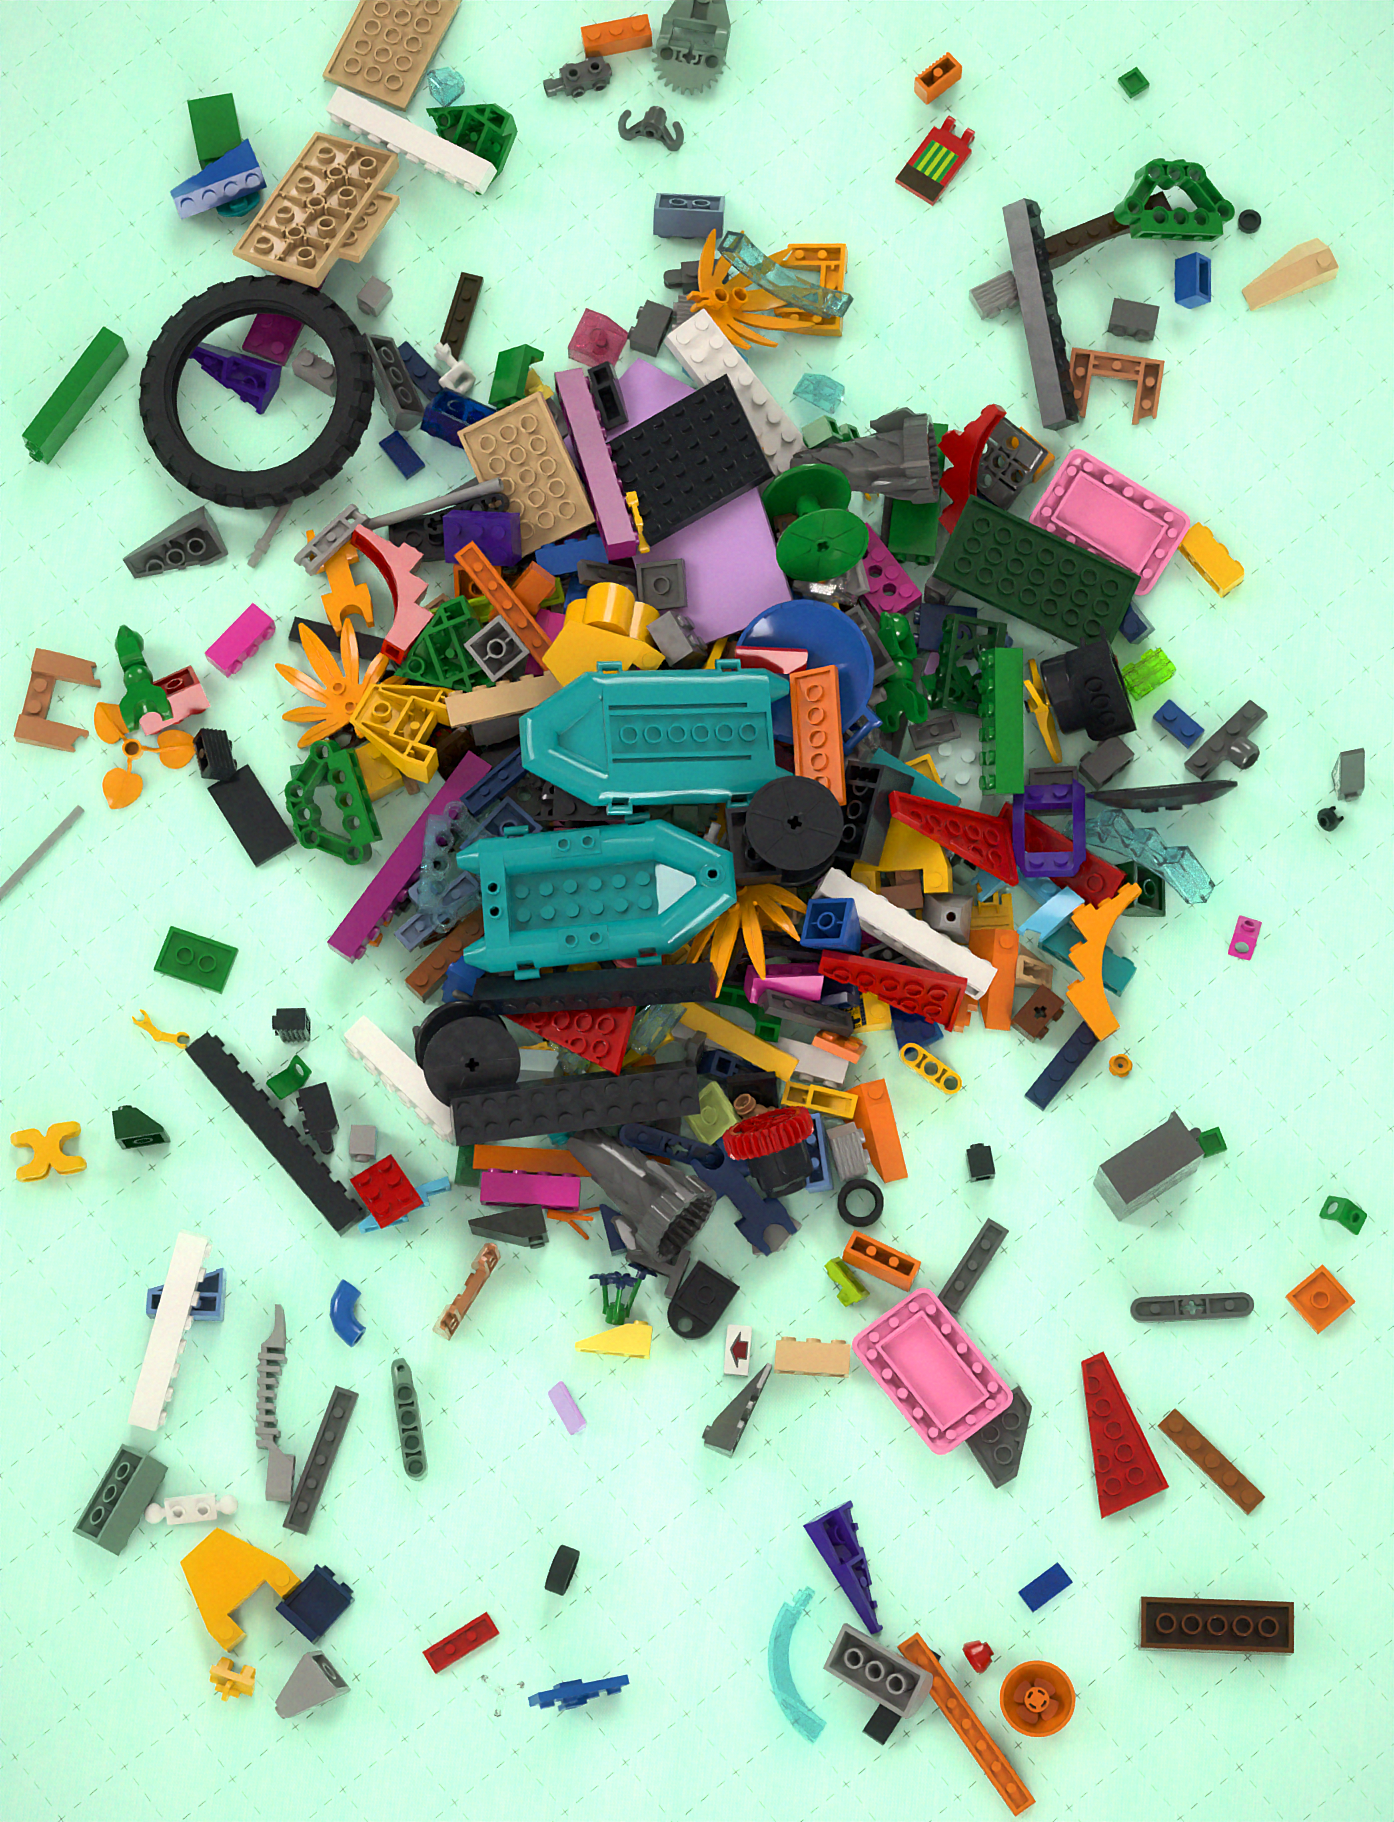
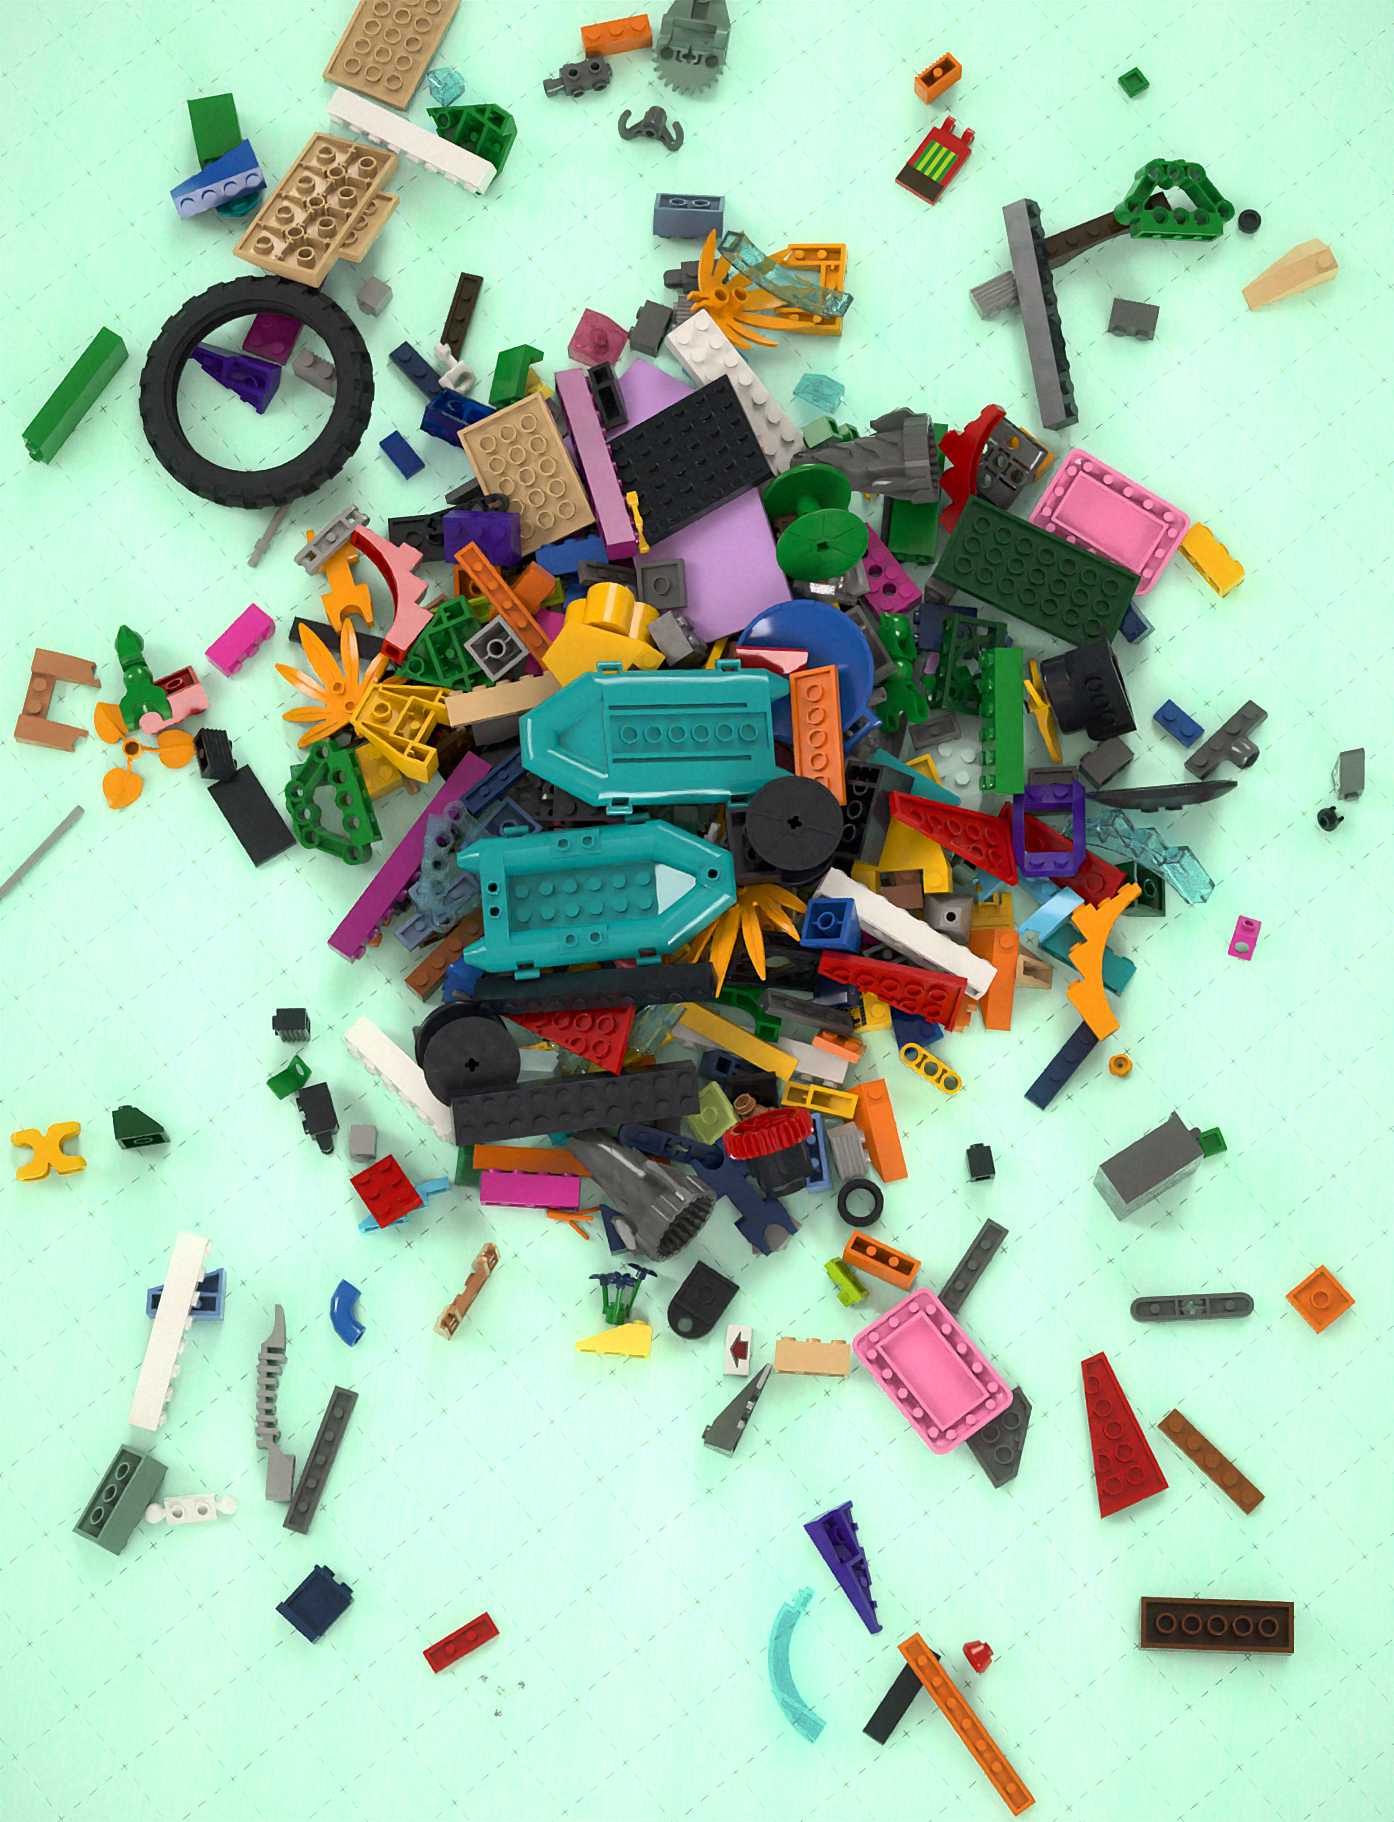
(156, 1034): yellow piece -> none
(183, 544): dark grey wedge -> none
(196, 959): green tile -> none
(225, 1574): yellow wedge -> none
(232, 1683): yellow hips -> none
(274, 1134): black brick -> none
(310, 1685): light grey slope -> none
(393, 383): dark grey slope -> none
(402, 1381): sand green piece -> none
(482, 489): light grey piece -> none
(518, 1227): pearl dark grey slope -> none
(562, 1570): black tyre -> none
(566, 1408): lavender slope -> none
(576, 1693): blue plate -> none
(665, 1268): dark grey bracket -> none
(694, 1047): dark grey plate -> none
(793, 979): dark pink brick -> none
(878, 1672): light grey brick -> none
(1041, 1000): reddish brown brick -> none
(1045, 1587): clear blue tile -> none
(1047, 1684): orange piece -> none
(1143, 370): nougat wedge -> none
(1148, 673): clear neon green brick -> none
(1192, 280): blue brick -> none
(1346, 1214): green bracket -> none

